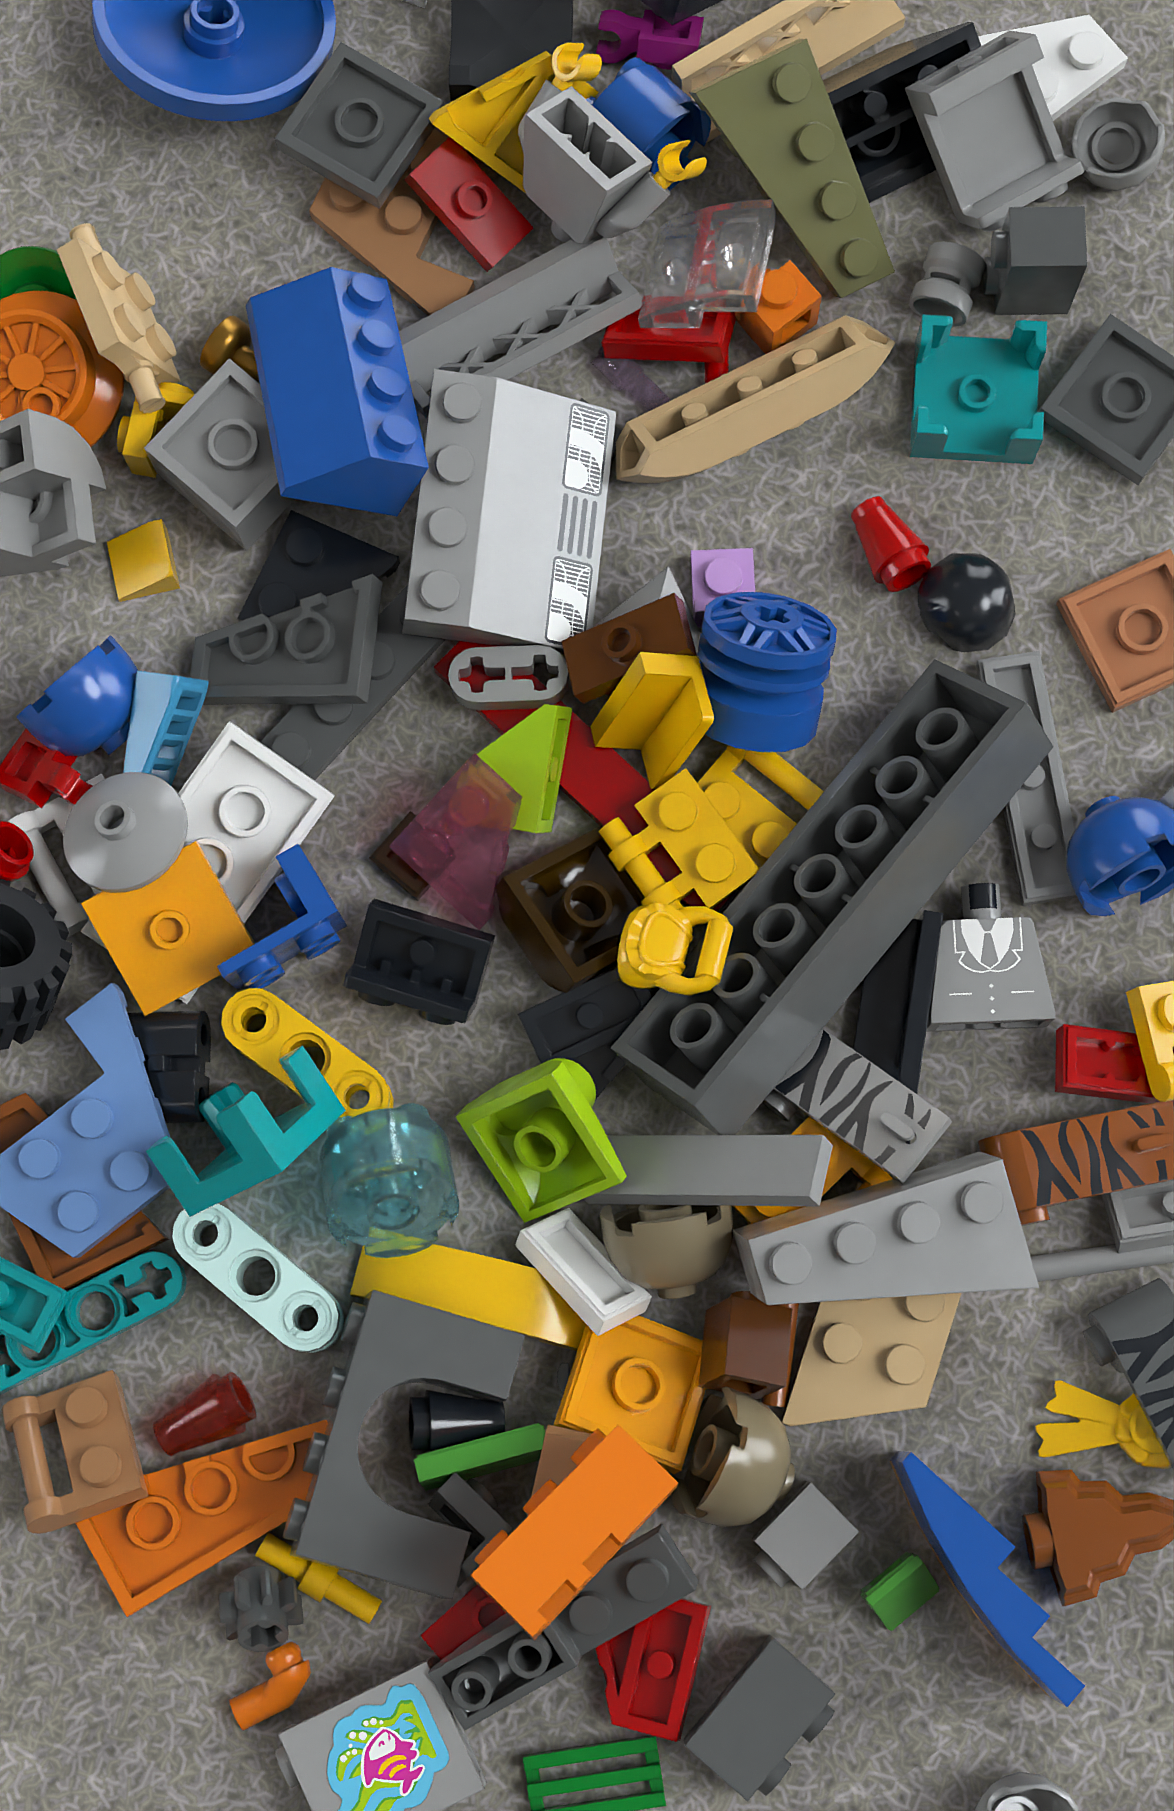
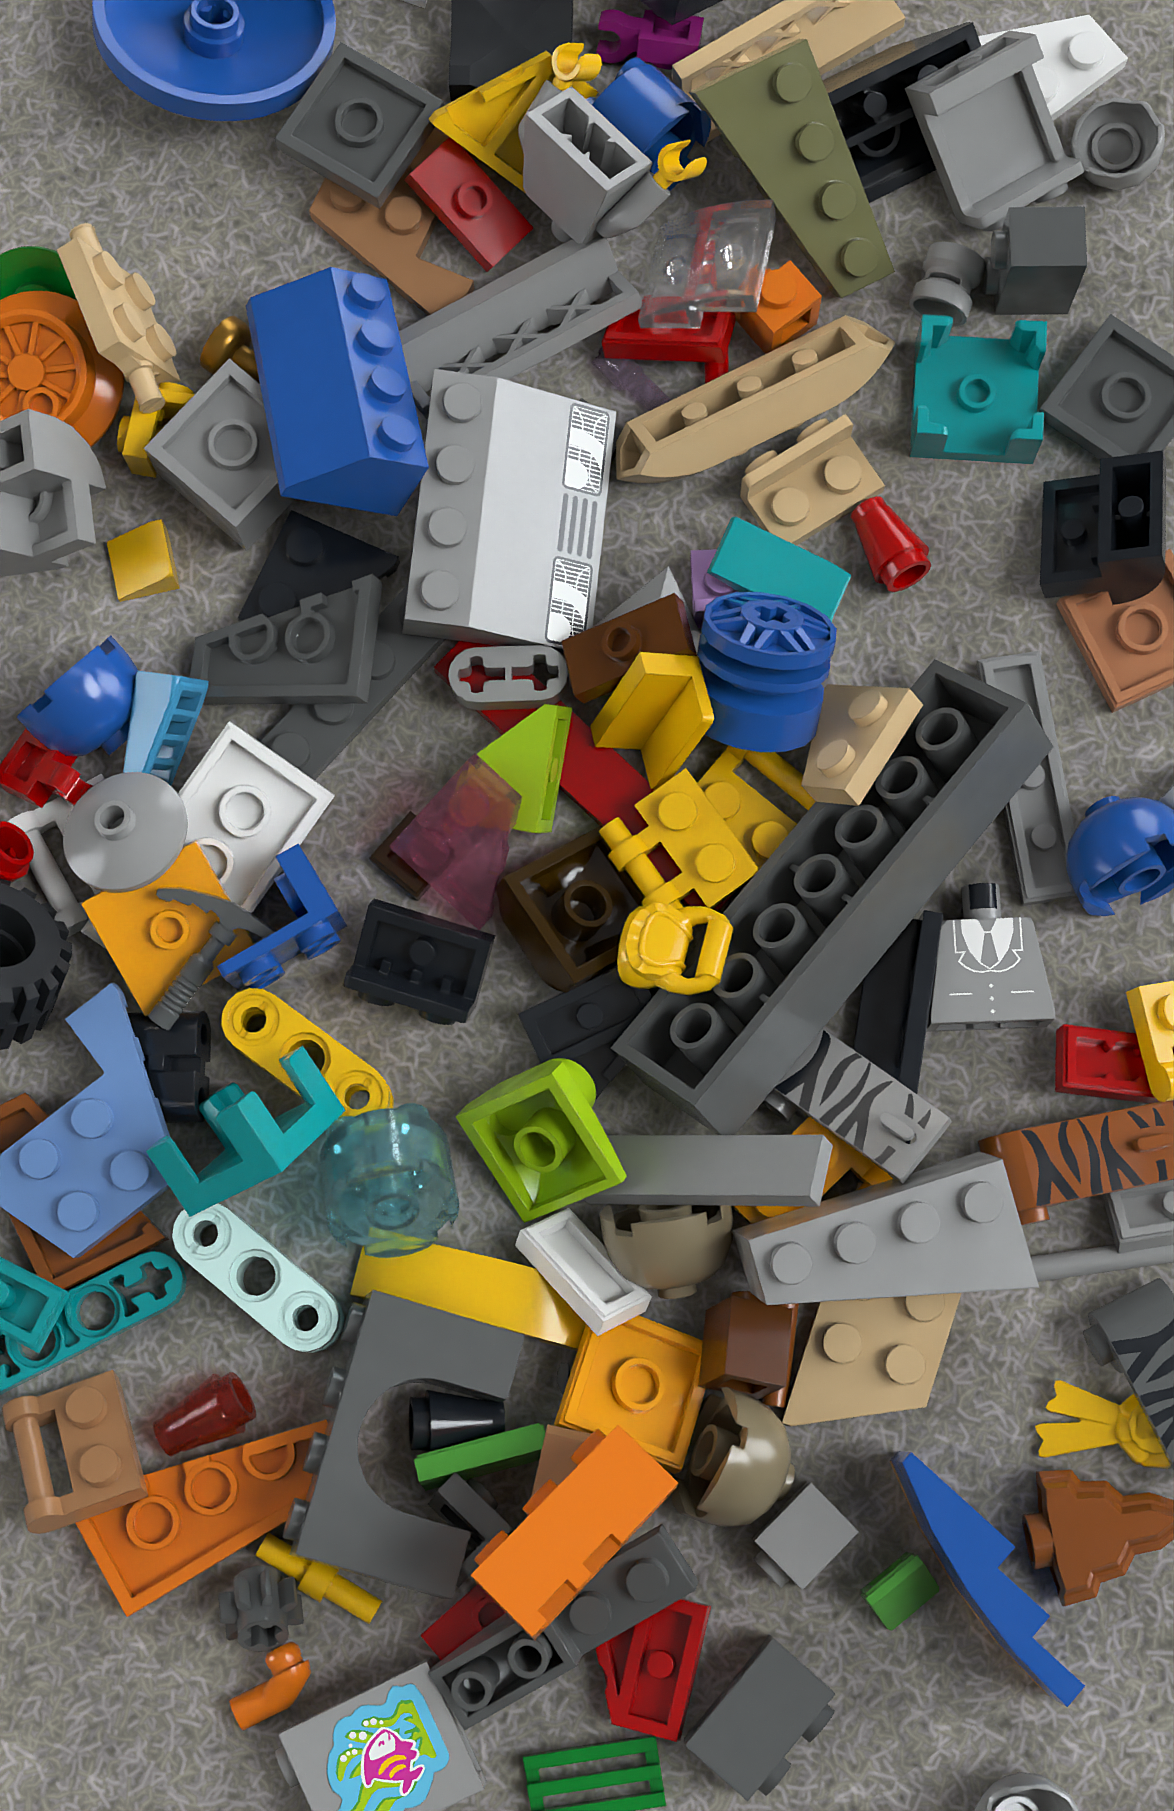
(201, 964): none -> dark grey piece
(763, 562): none -> teal slope
(809, 482): none -> tan bracket
(856, 739): none -> tan wing
(967, 601): black hair -> none
(1106, 530): none -> black brick

